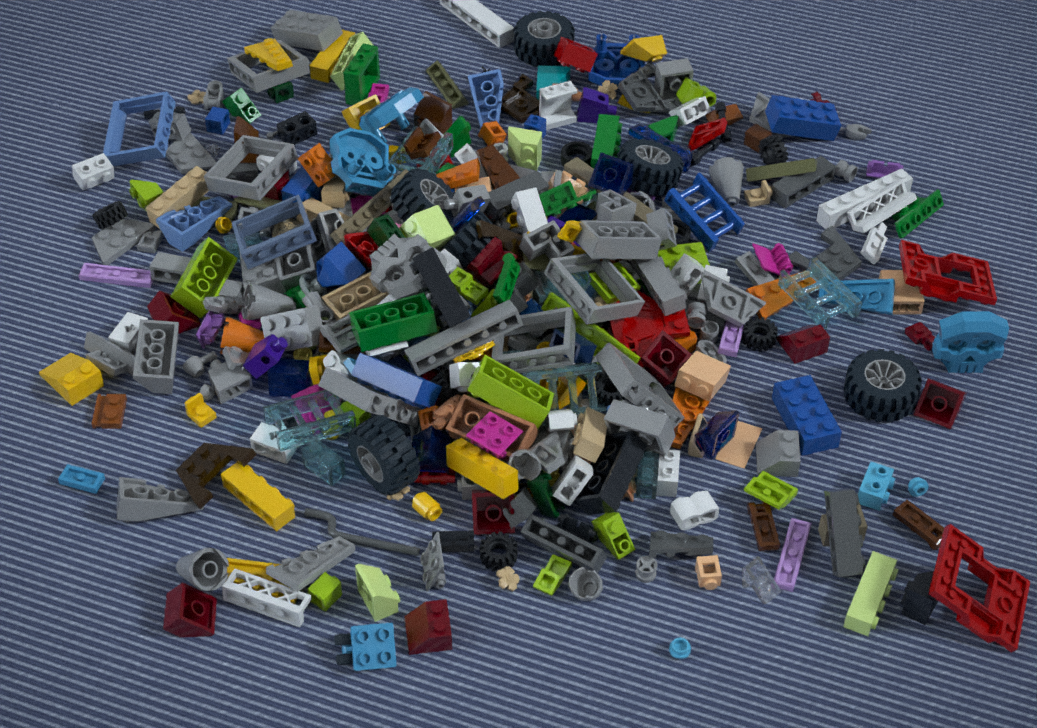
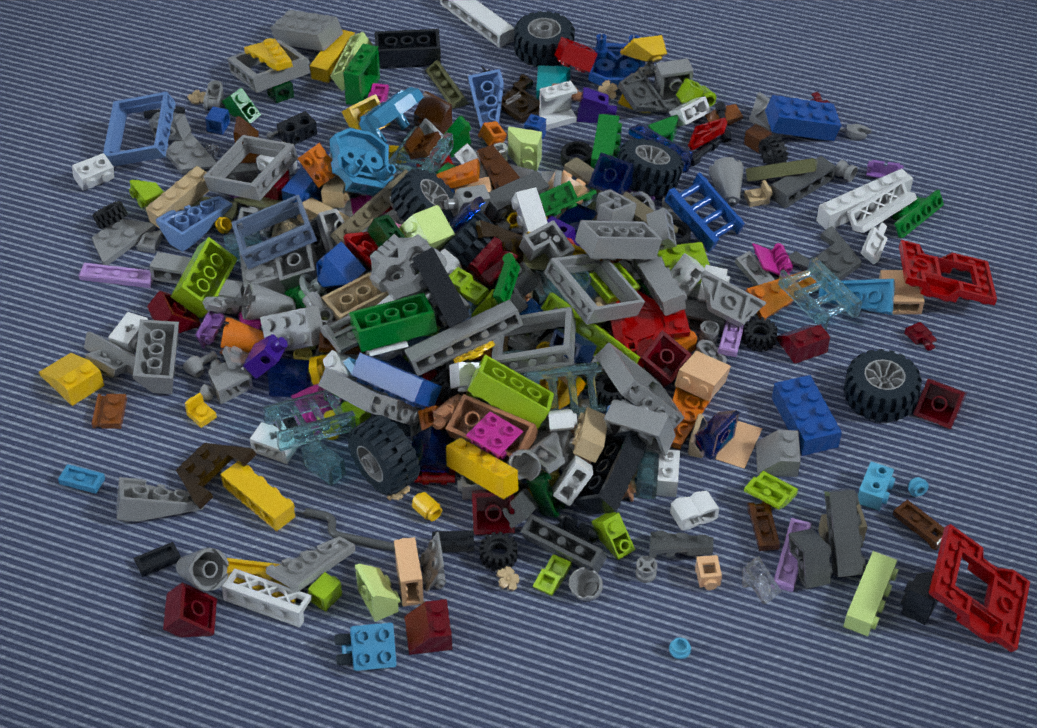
(157, 559): none -> black tile
(408, 47): none -> black brick
(408, 571): none -> light nougat brick
(570, 231): yellow slope -> none
(696, 315): light grey wheel -> none
(812, 558): none -> dark grey brick
(970, 340): dark azure brick -> none

